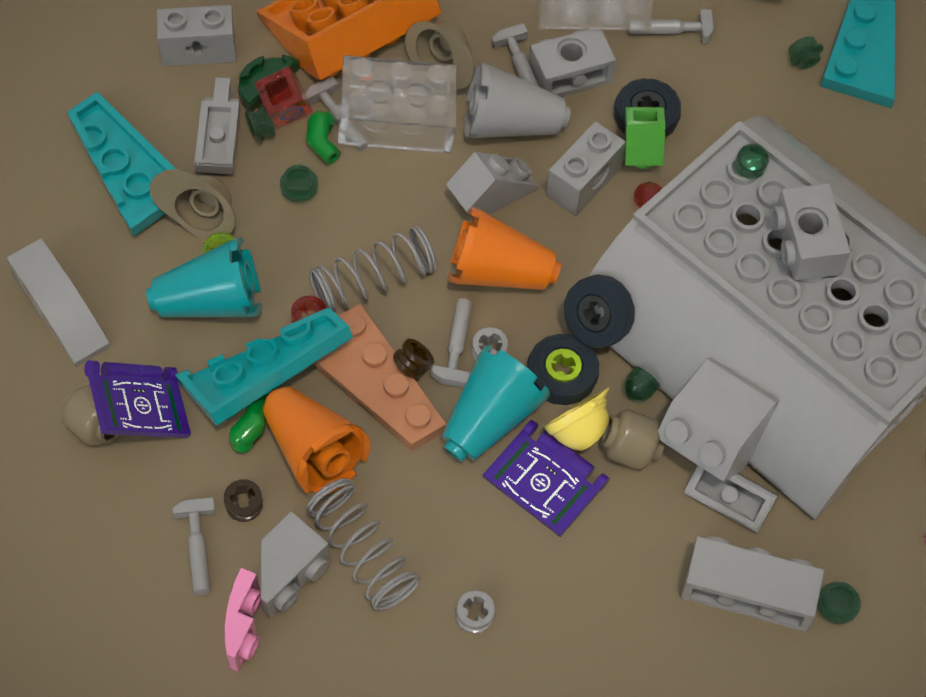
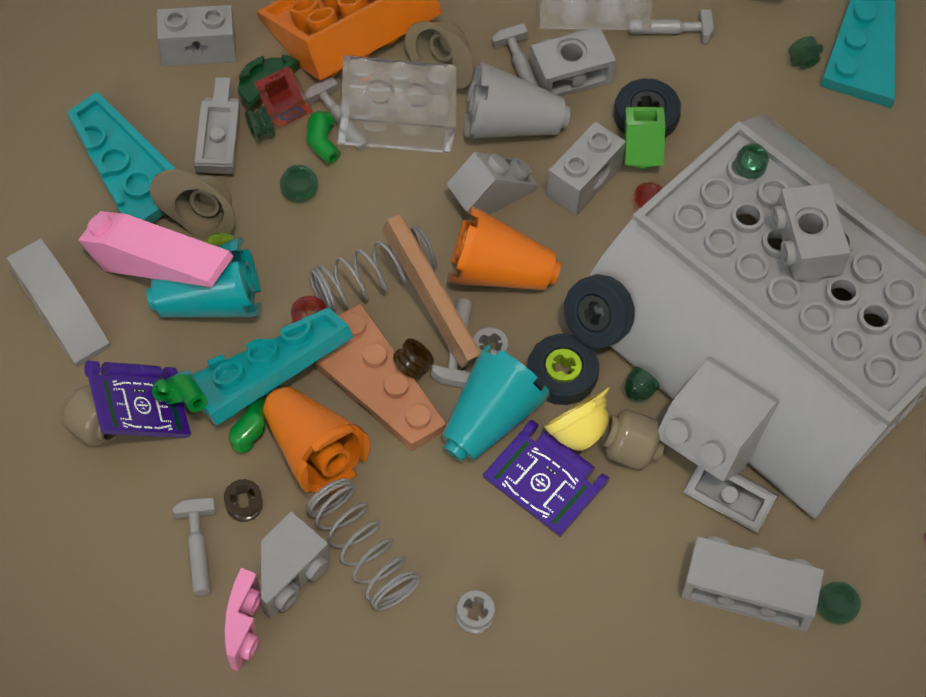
(150, 251): none -> bright pink slope
(180, 389): none -> green arm
(431, 291): none -> medium nougat tile

